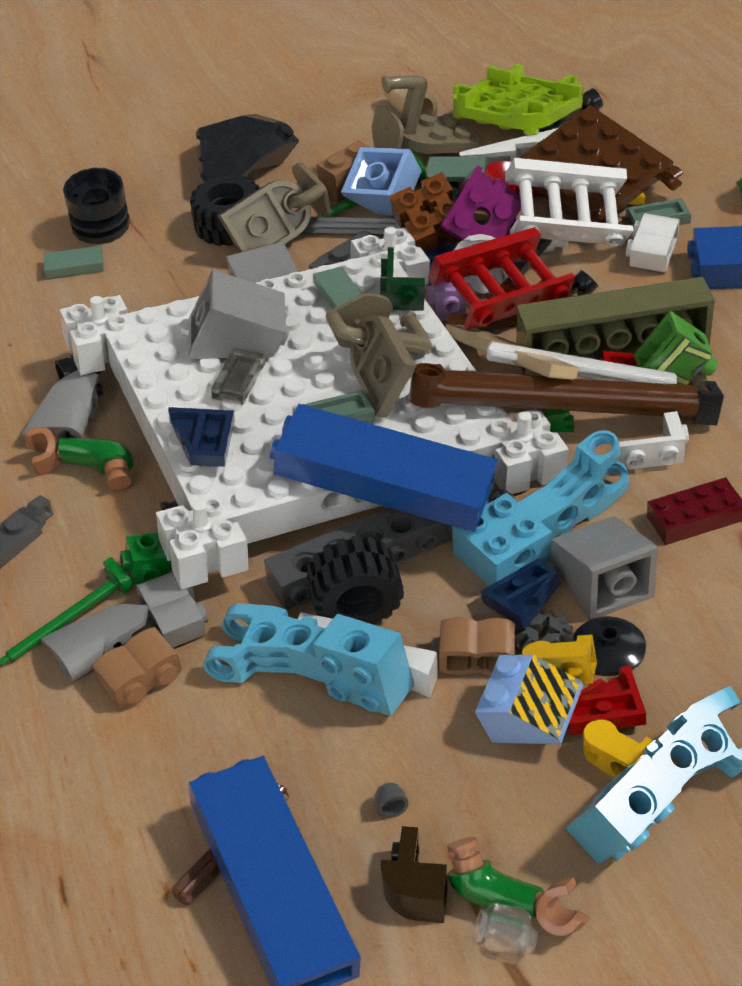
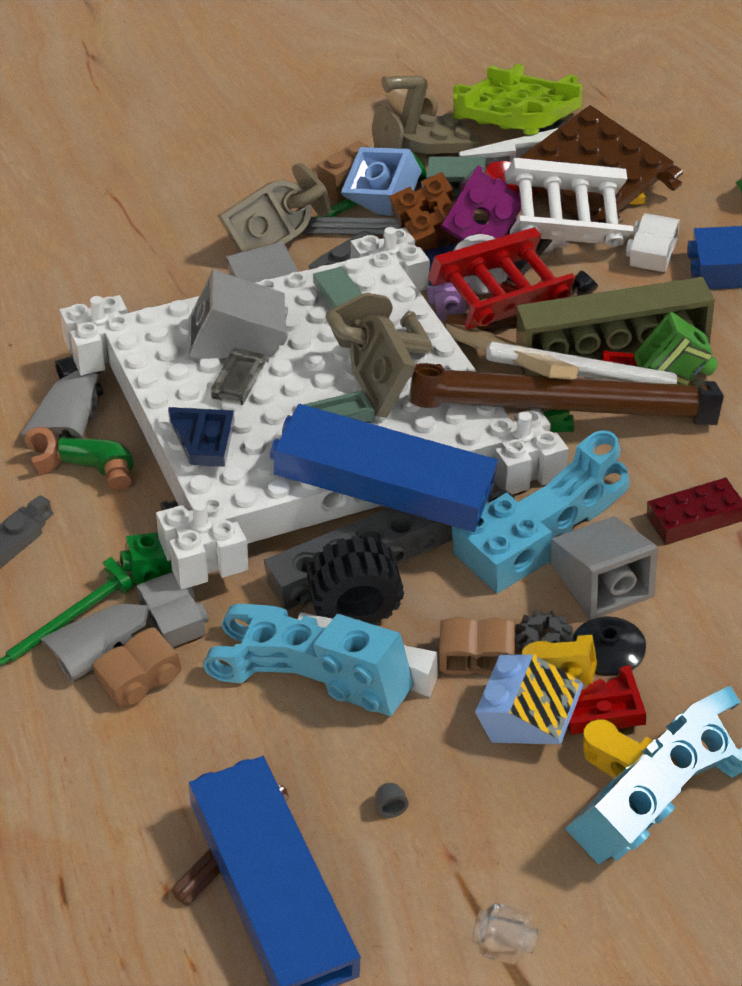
(73, 262): sand green tile -> none
(96, 205): black wheel -> none
(213, 199): black tyre -> none
(243, 145): black brick -> none
(403, 292): dark green bracket -> none
(412, 887): dark brown brick -> none
(483, 885): piece -> none
(522, 592): dark blue wing -> none
(592, 98): black hinge -> none
(659, 450): white bracket -> none
(672, 208): sand green tile -> none

